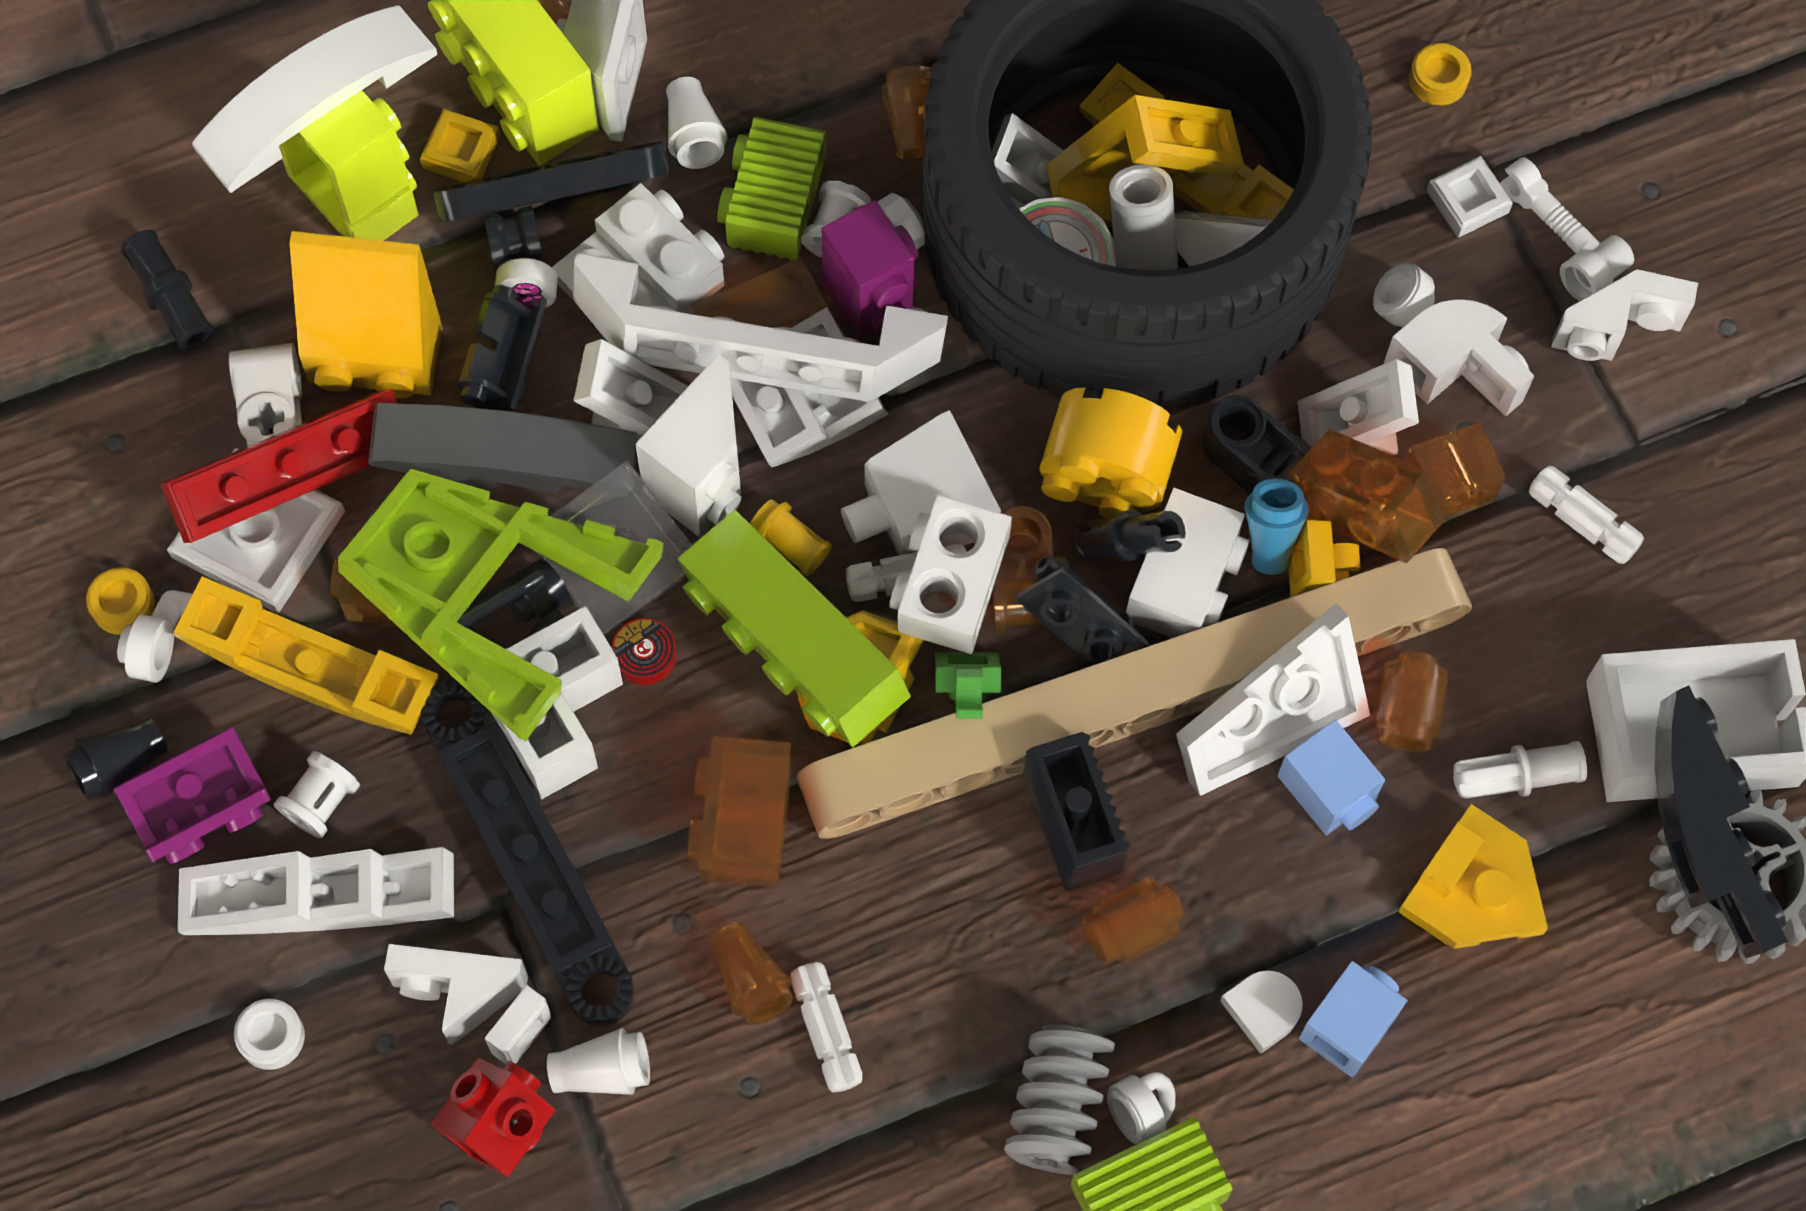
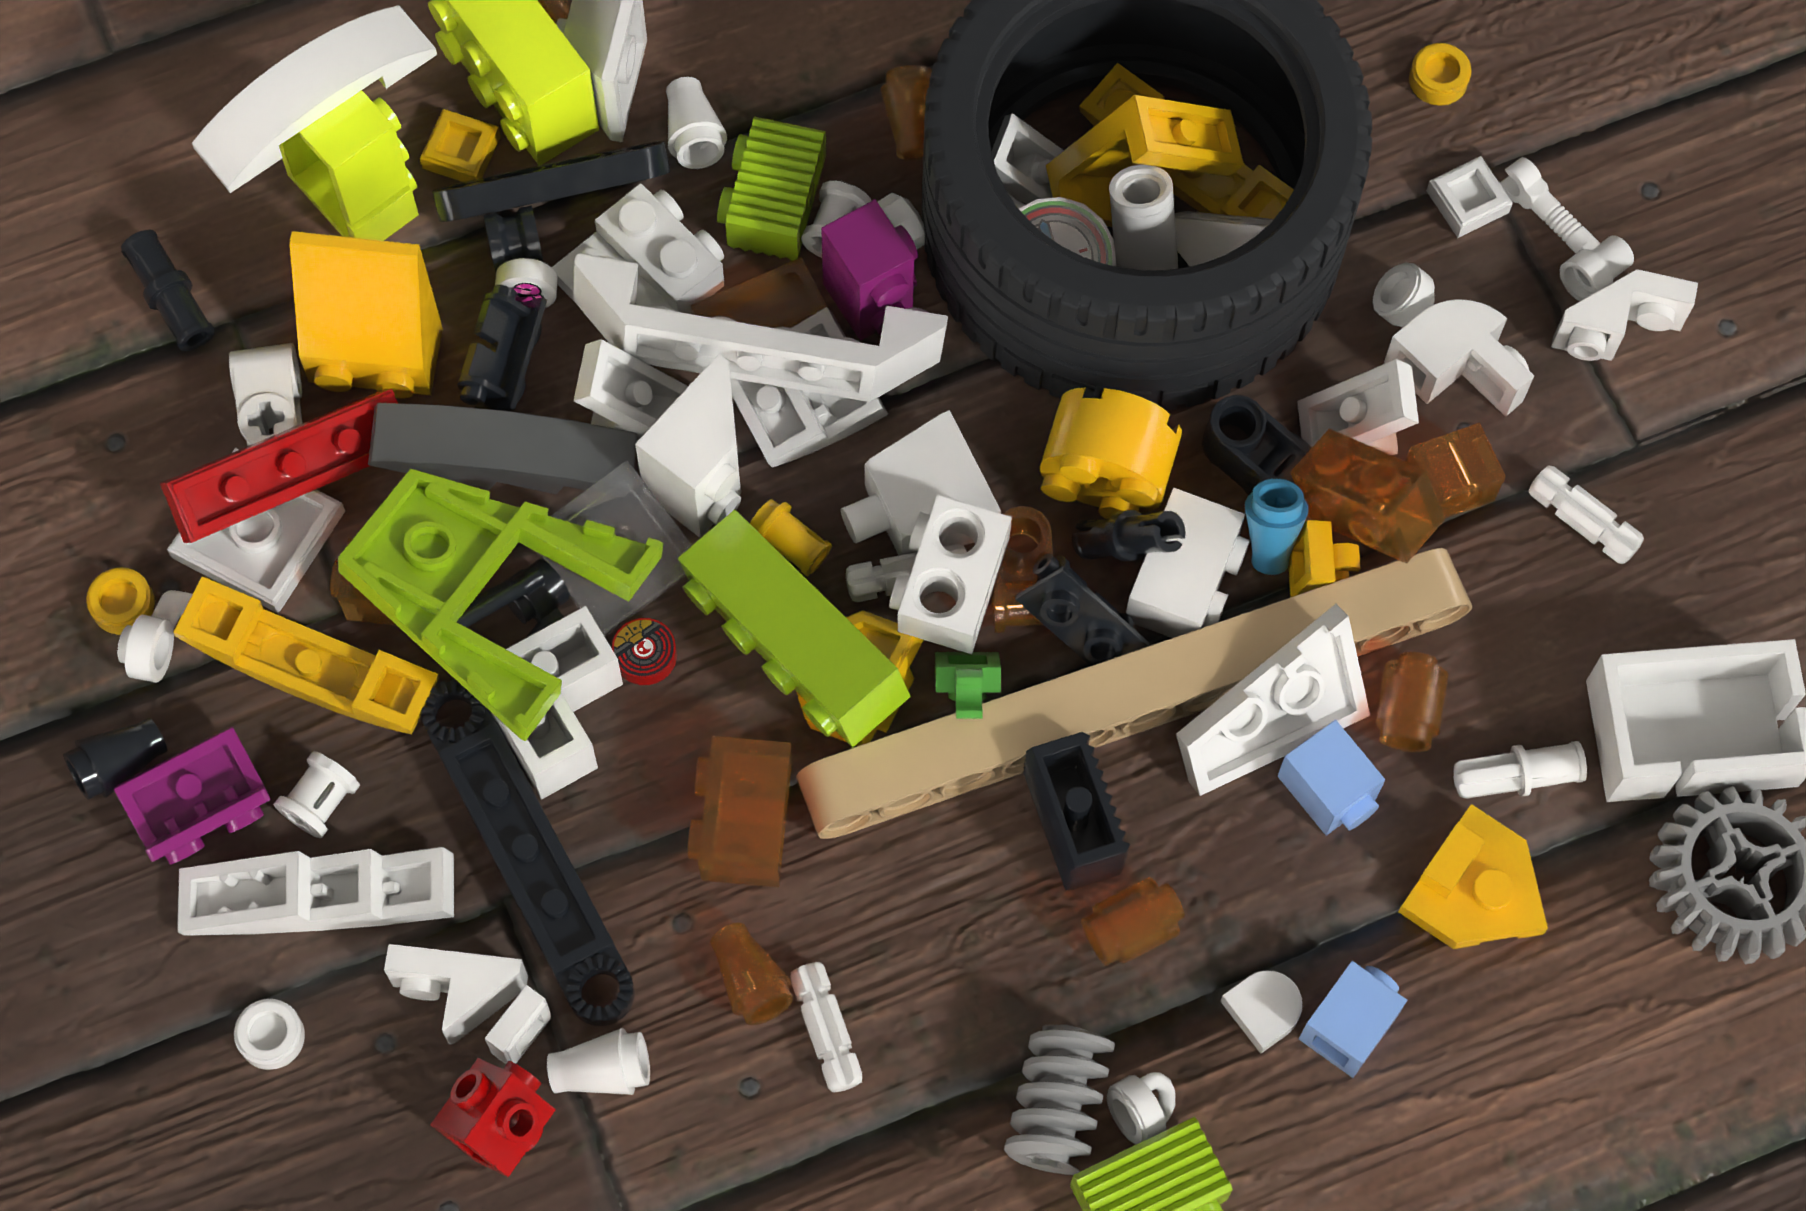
(1694, 800): black slope -> none

